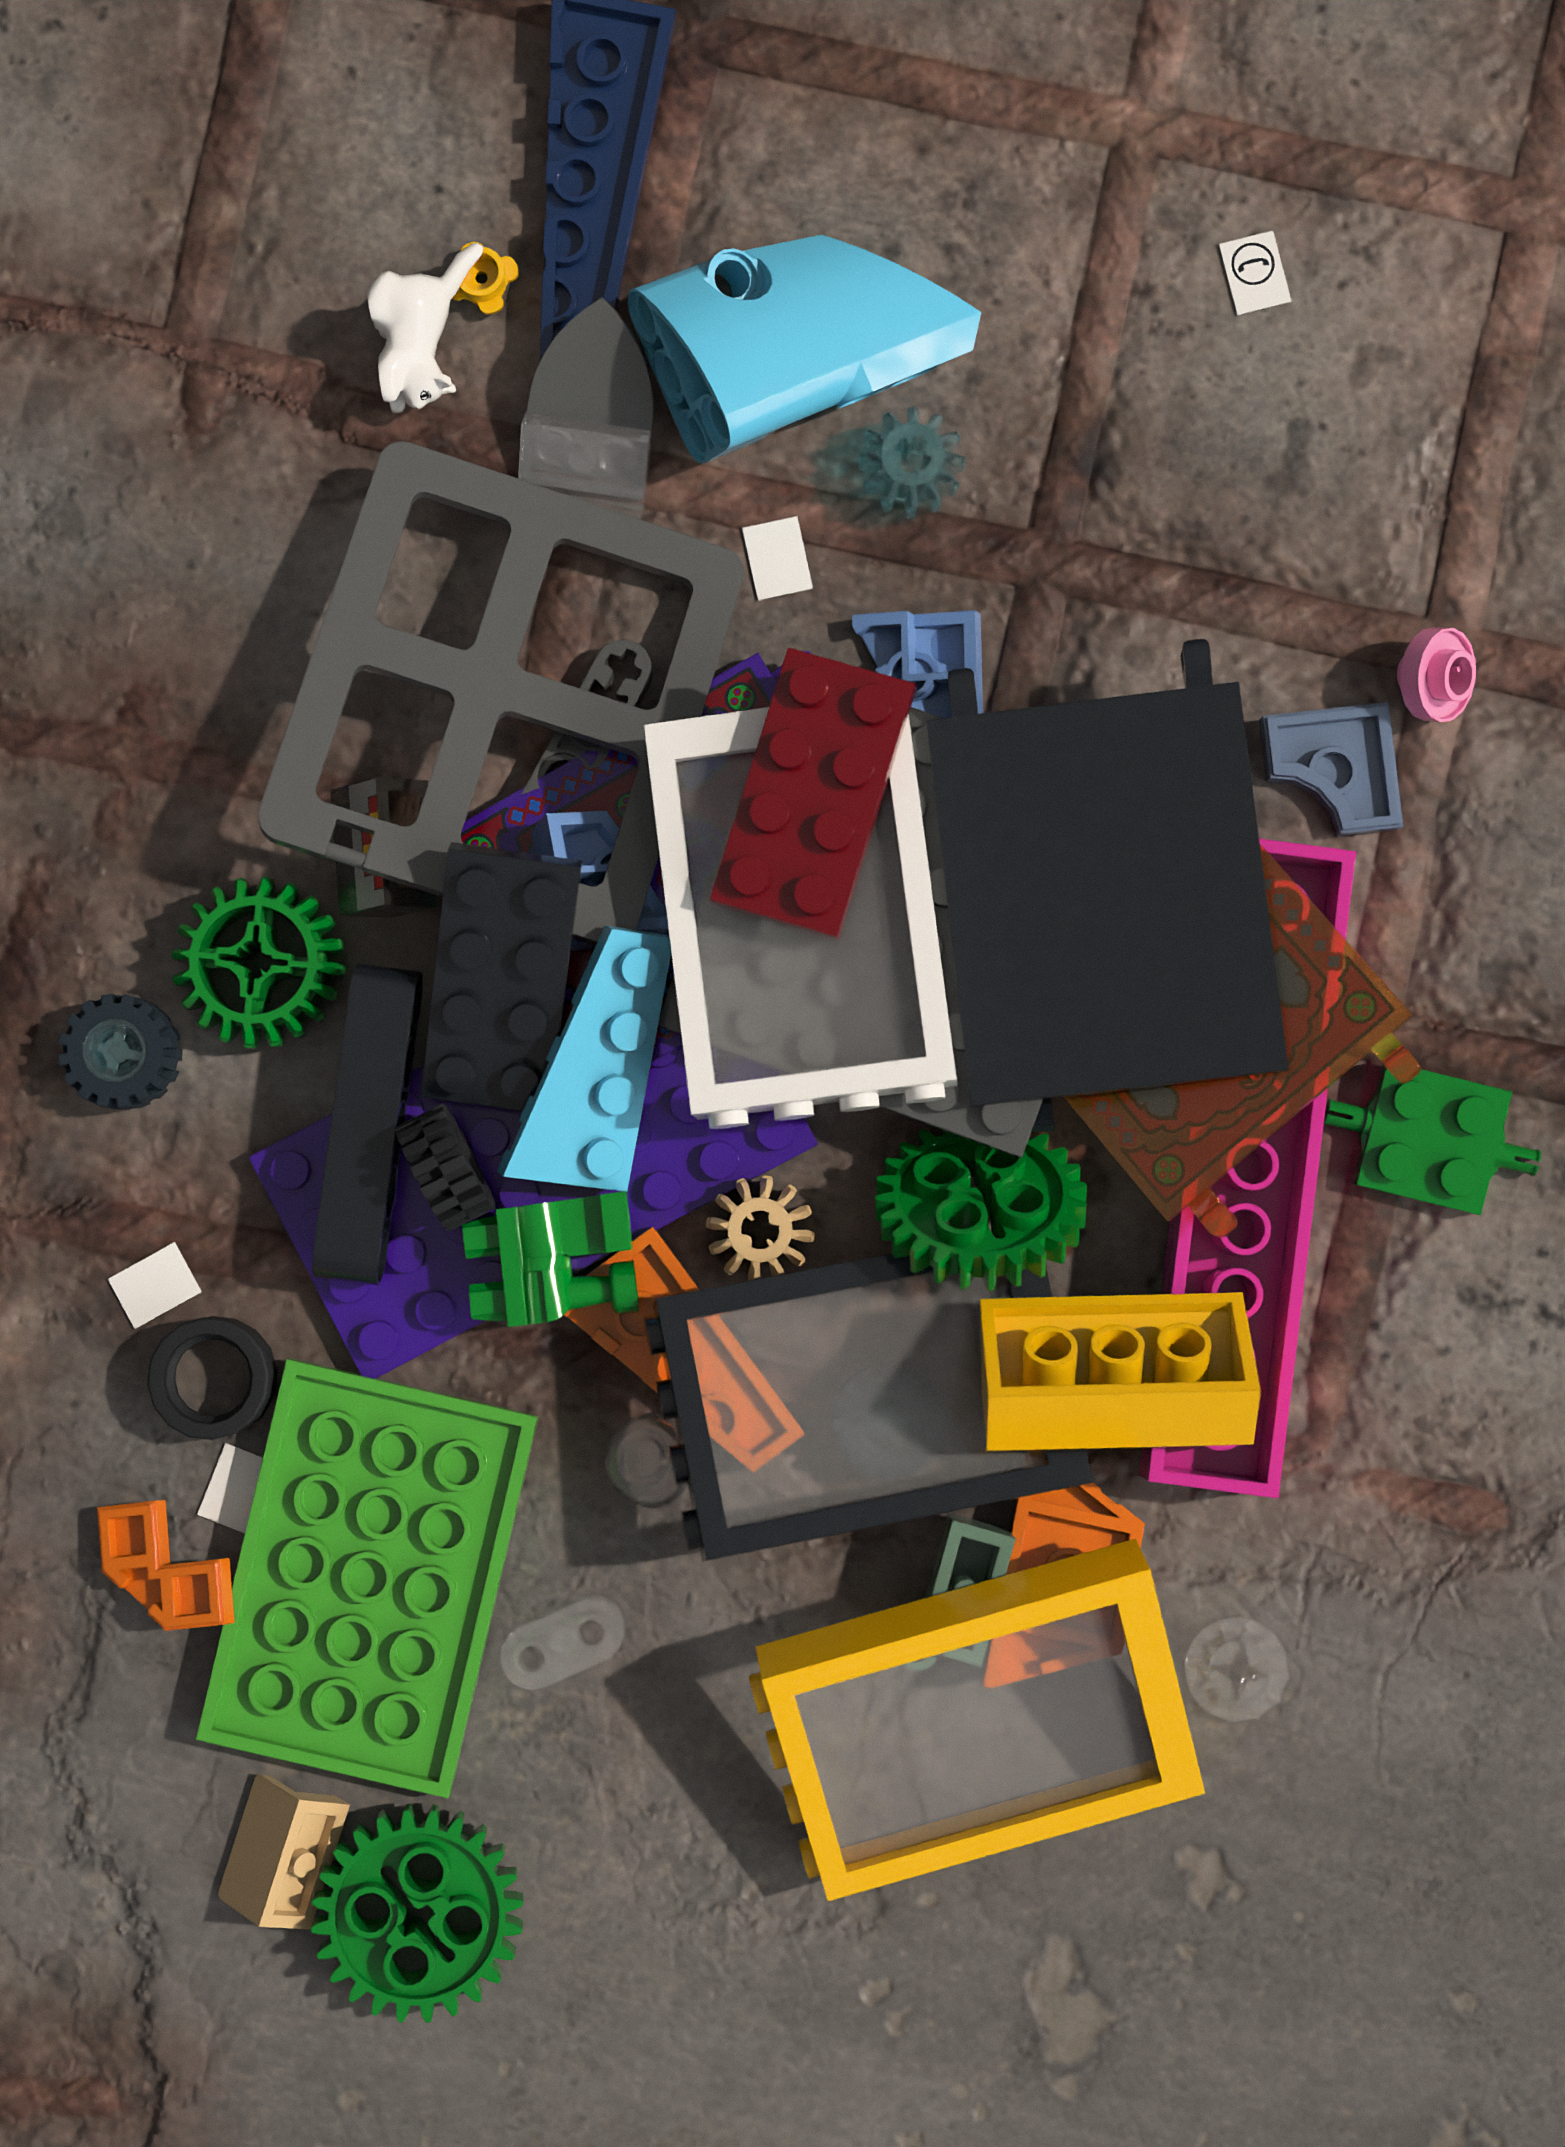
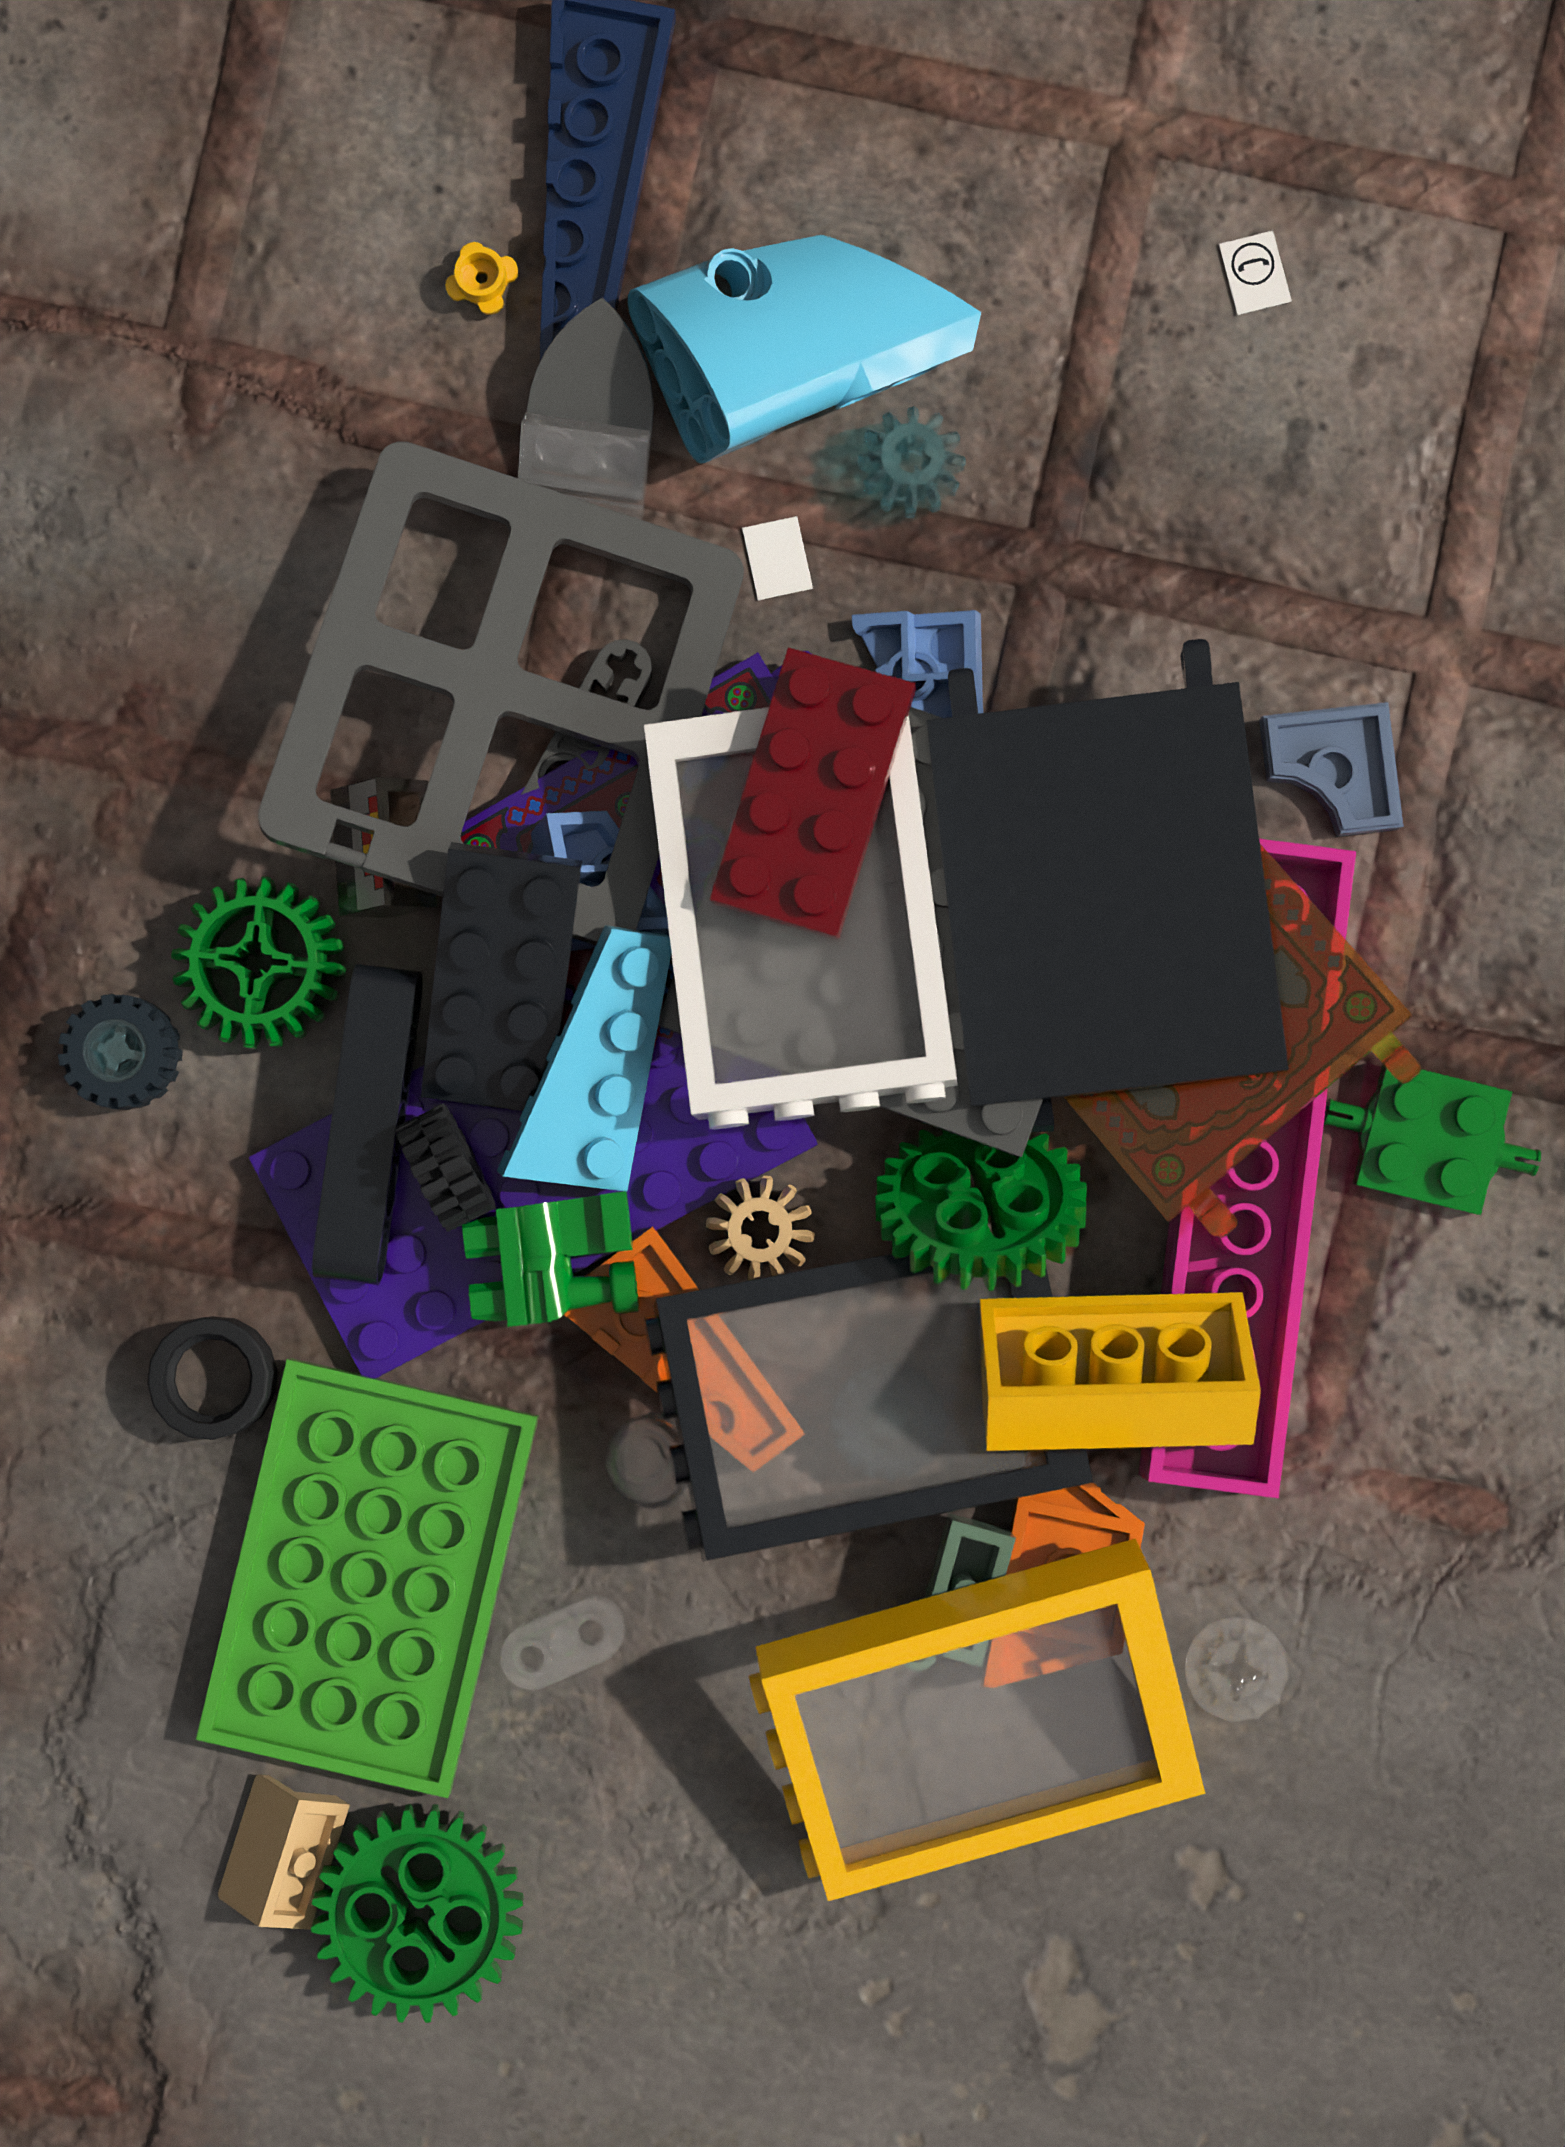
(138, 1559): orange tile -> none
(154, 1285): white sticker -> none
(232, 1488): white sticker -> none
(411, 318): white animal -> none
(1437, 674): bright pink plate -> none

